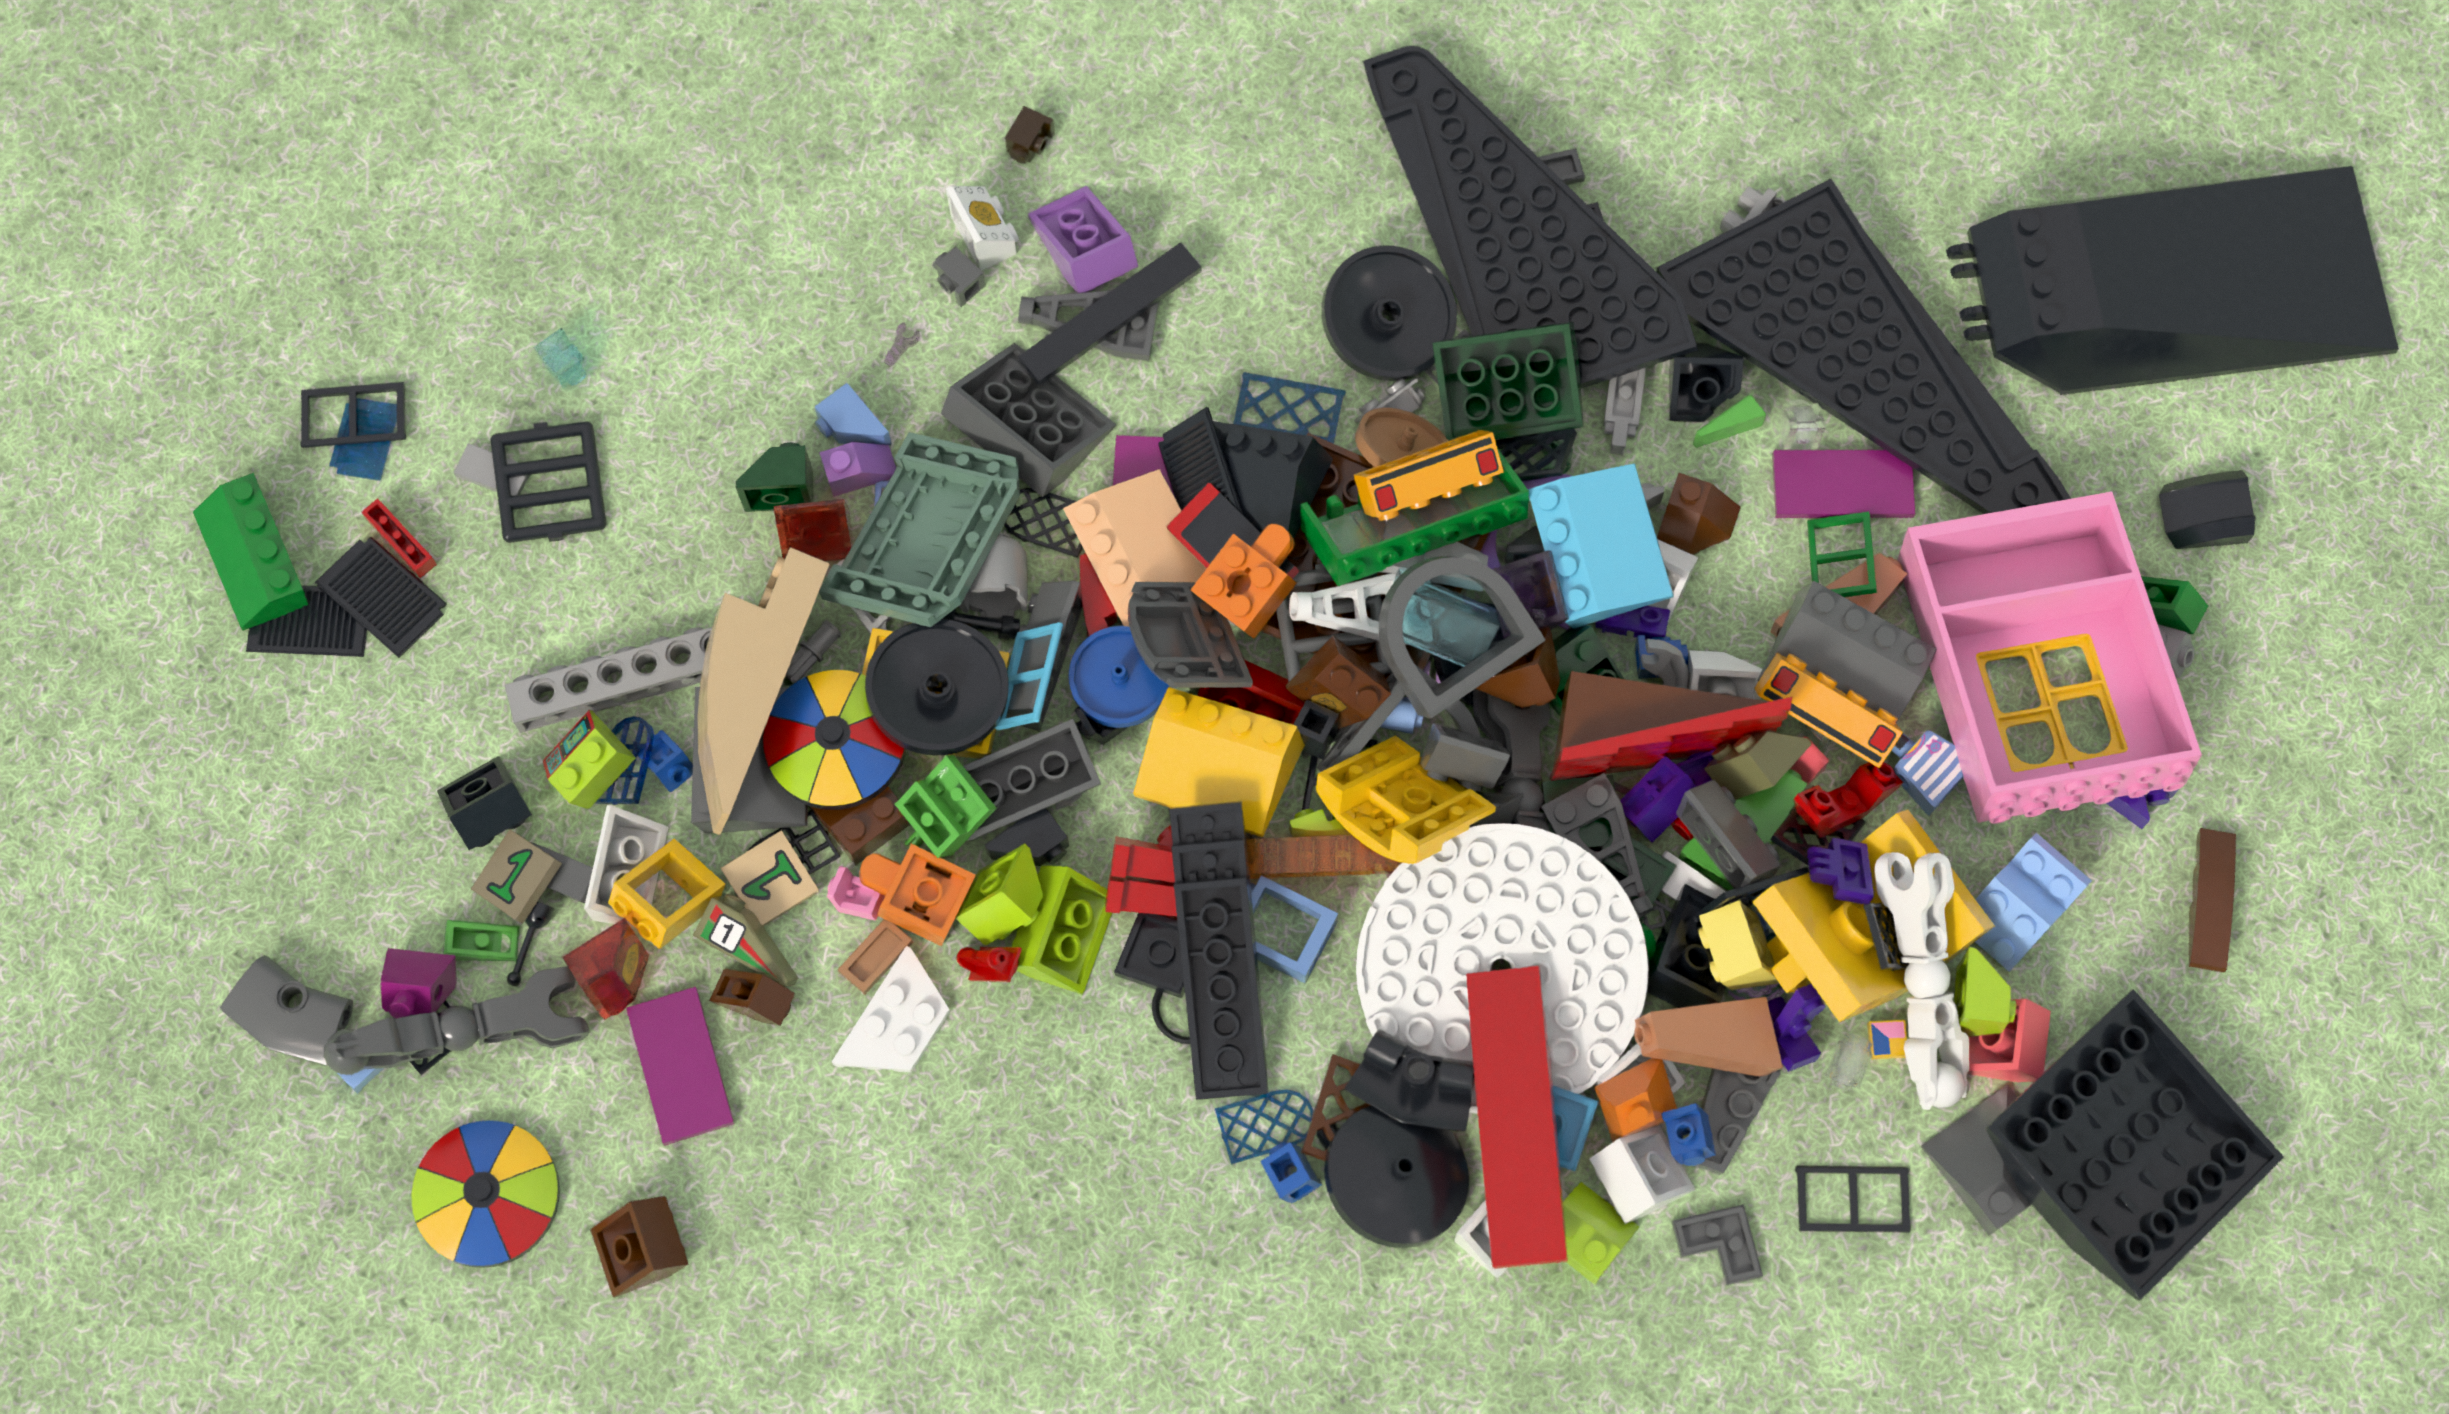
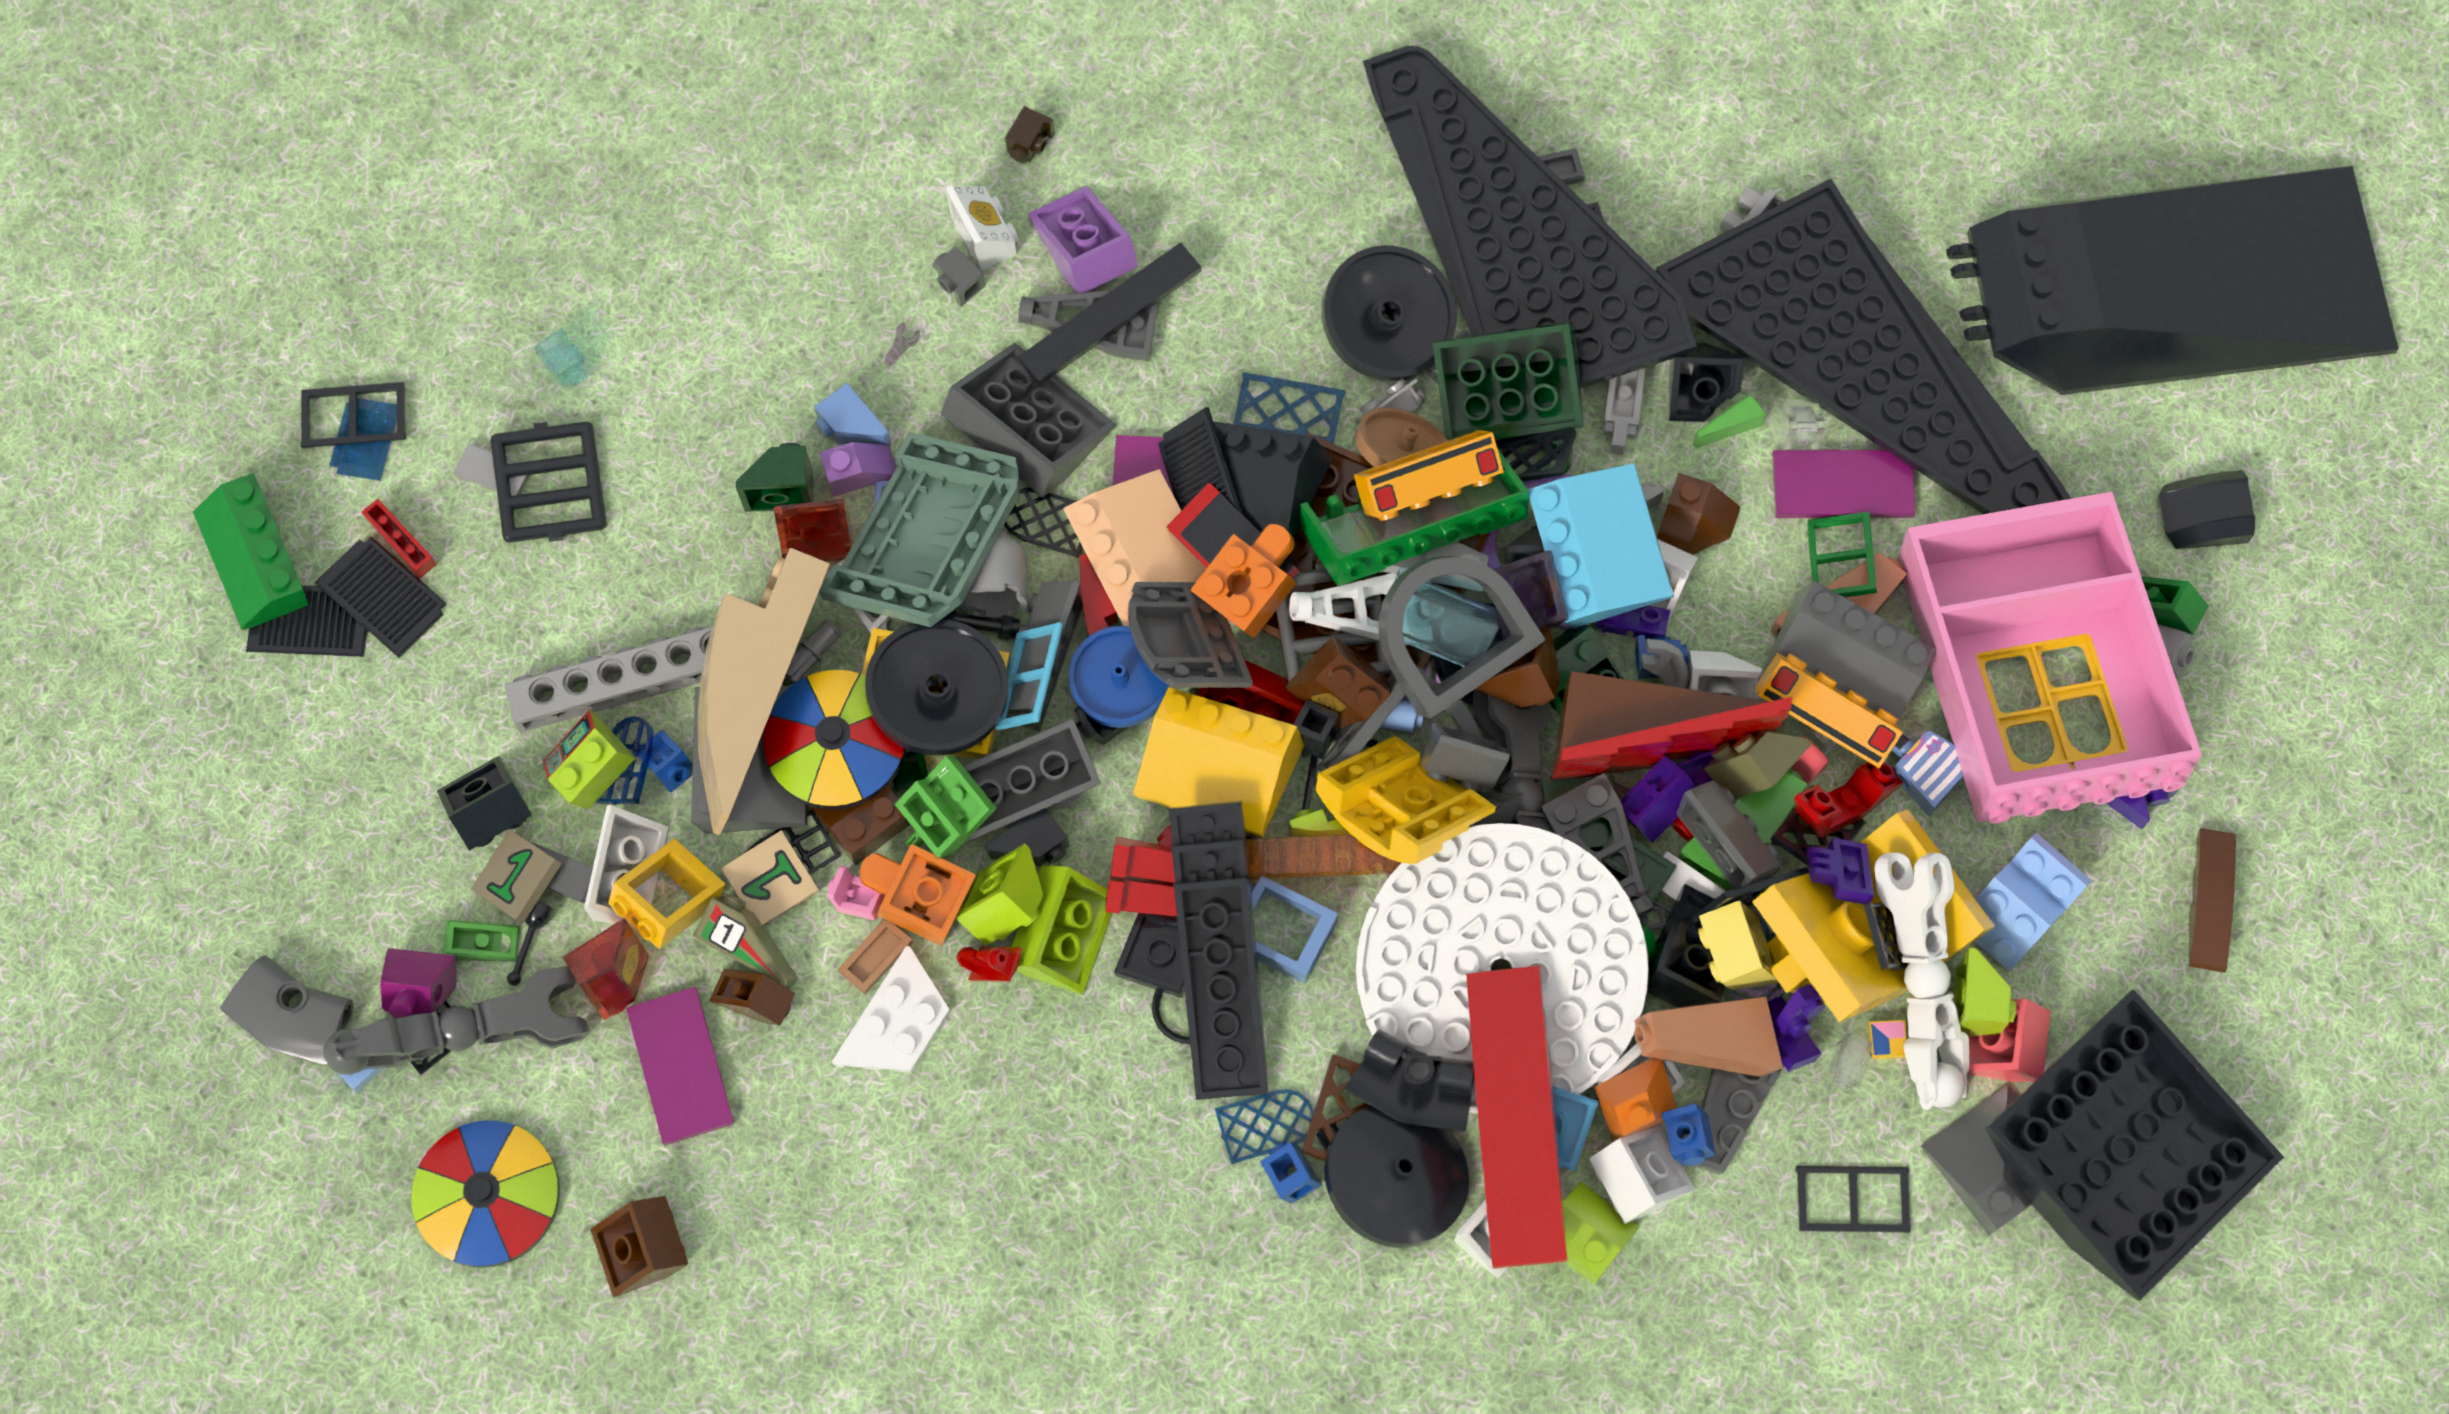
(912, 769): none -> dark green tile
(1727, 1233): dark grey tile -> none

